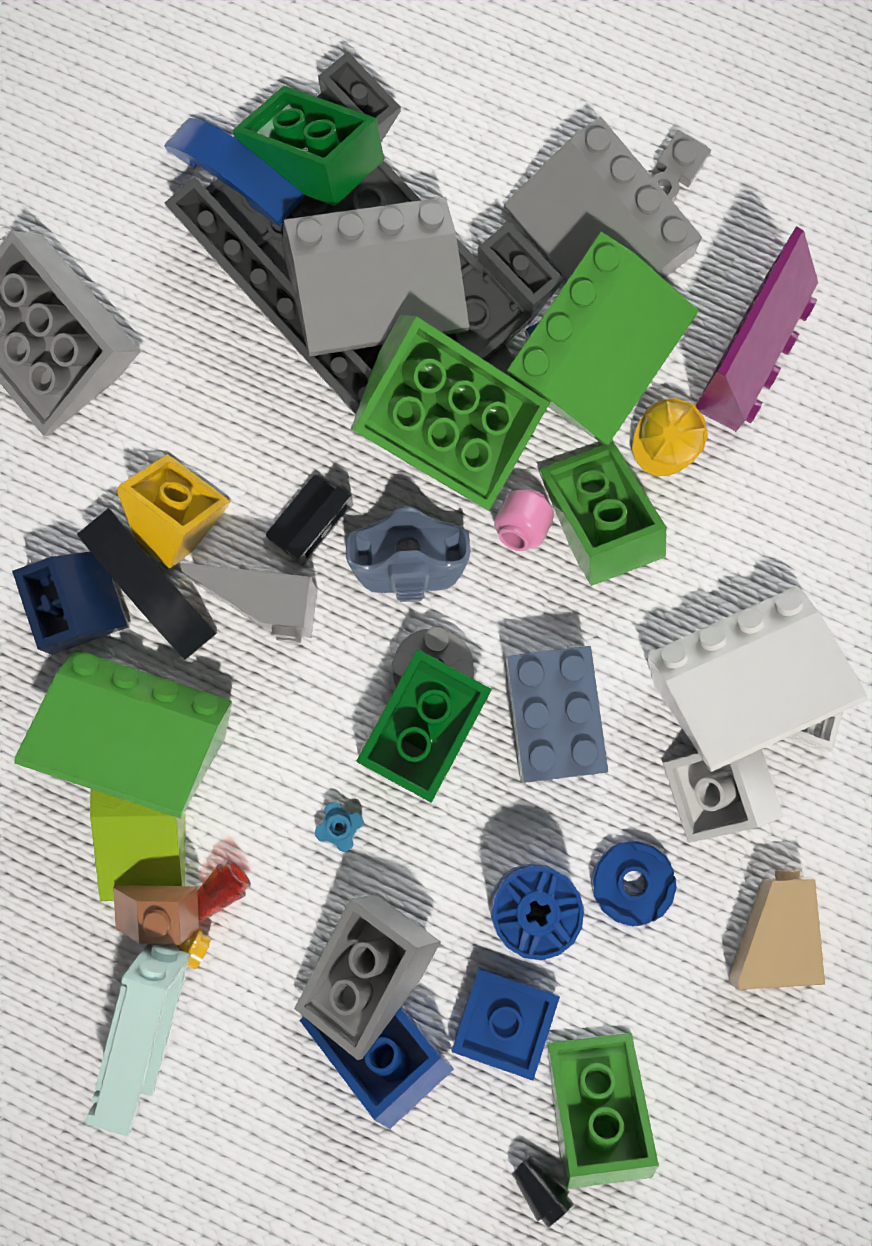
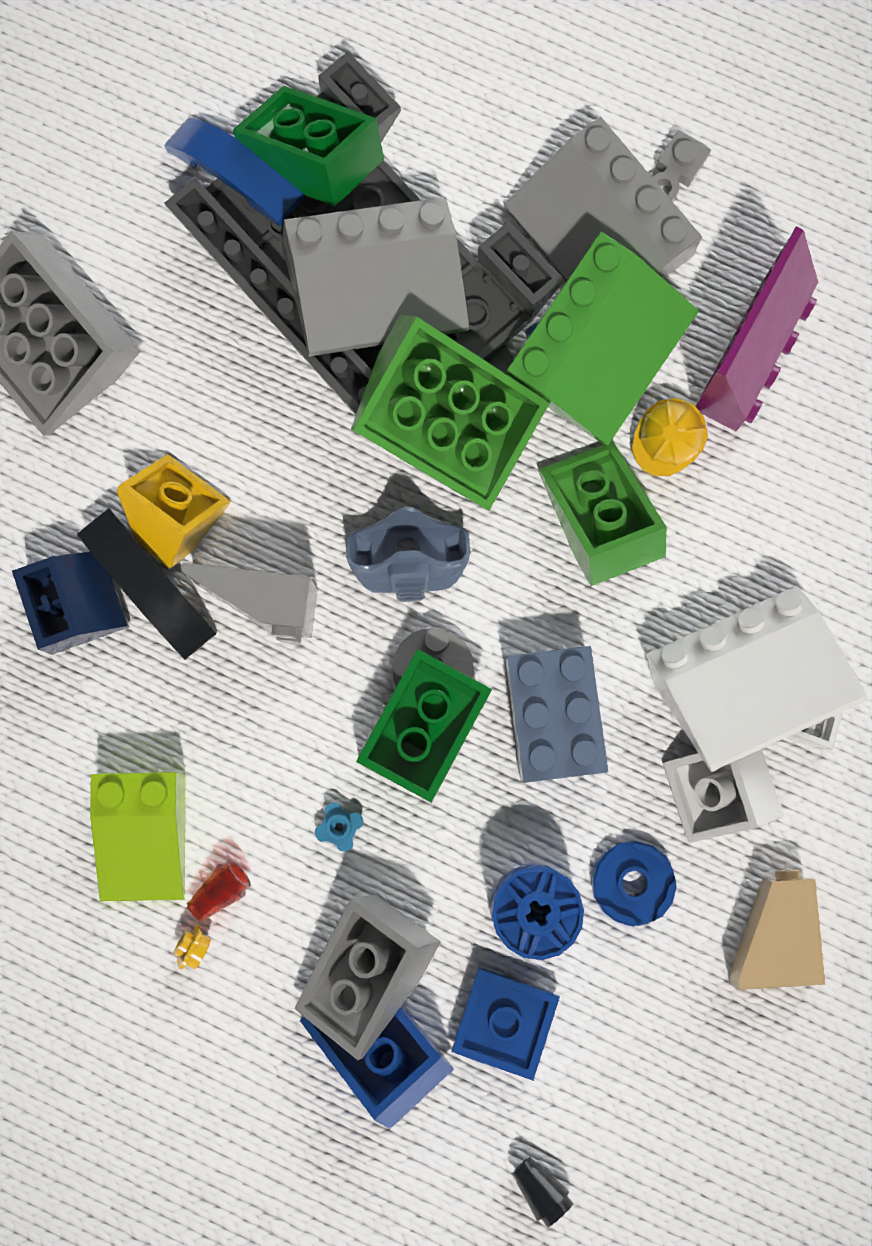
(125, 733): bright green slope -> none
(138, 1036): light aqua door -> none
(156, 913): nougat slope -> none
(309, 519): black panel -> none
(524, 520): bright pink head -> none
(601, 1111): bright green slope -> none

